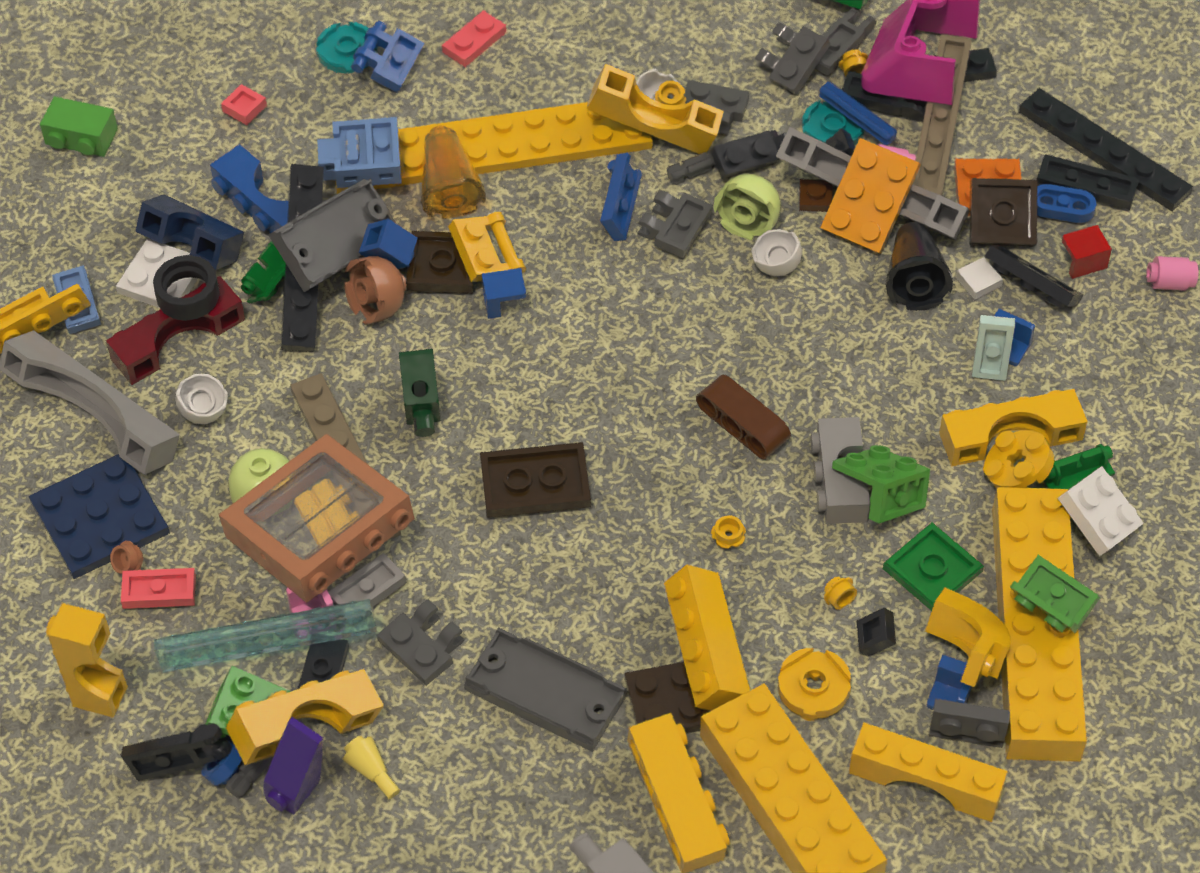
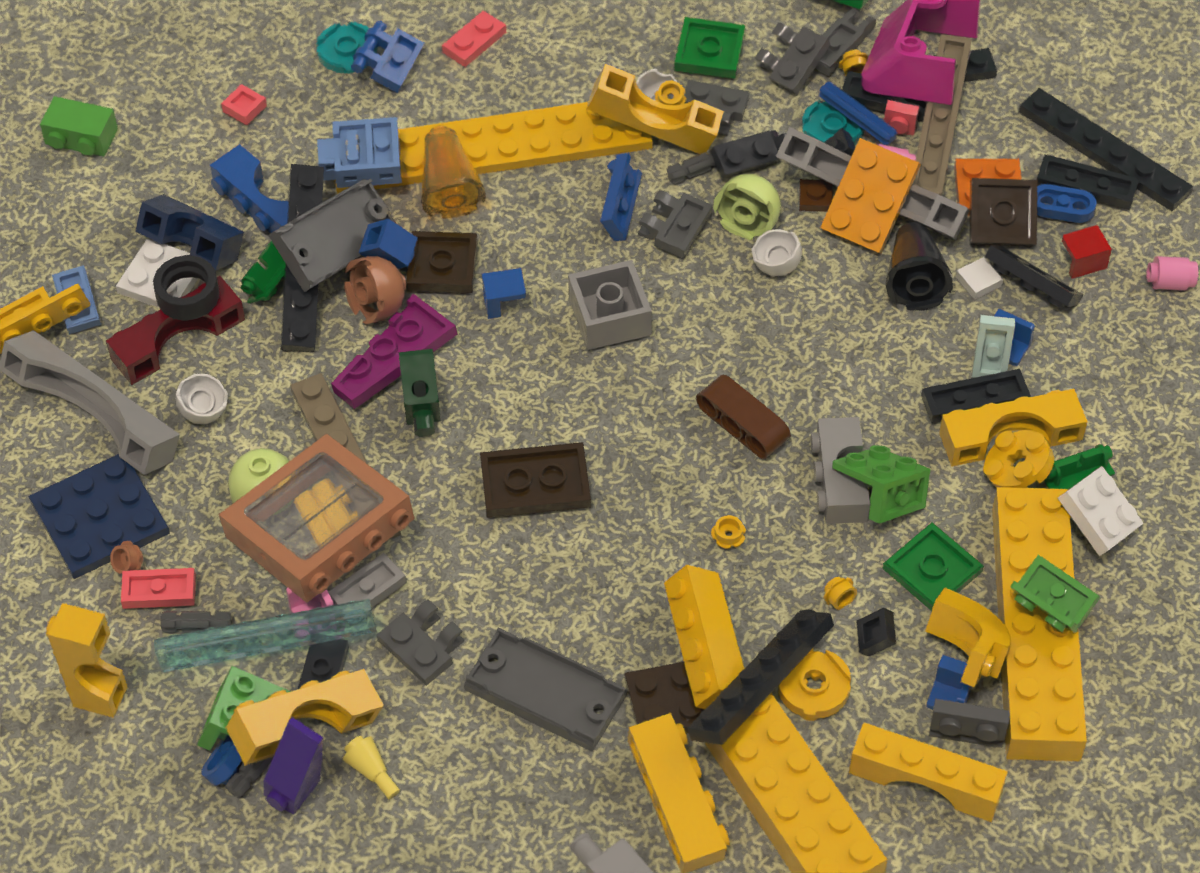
(176, 752): black hinge -> none
(193, 620): none -> dark grey axle
(411, 330): none -> magenta wing
(477, 248): yellow plate -> none
(609, 304): none -> light grey brick
(709, 47): none -> green plate
(760, 677): none -> black plate
(902, 117): none -> coral plate
(973, 393): none -> black plate

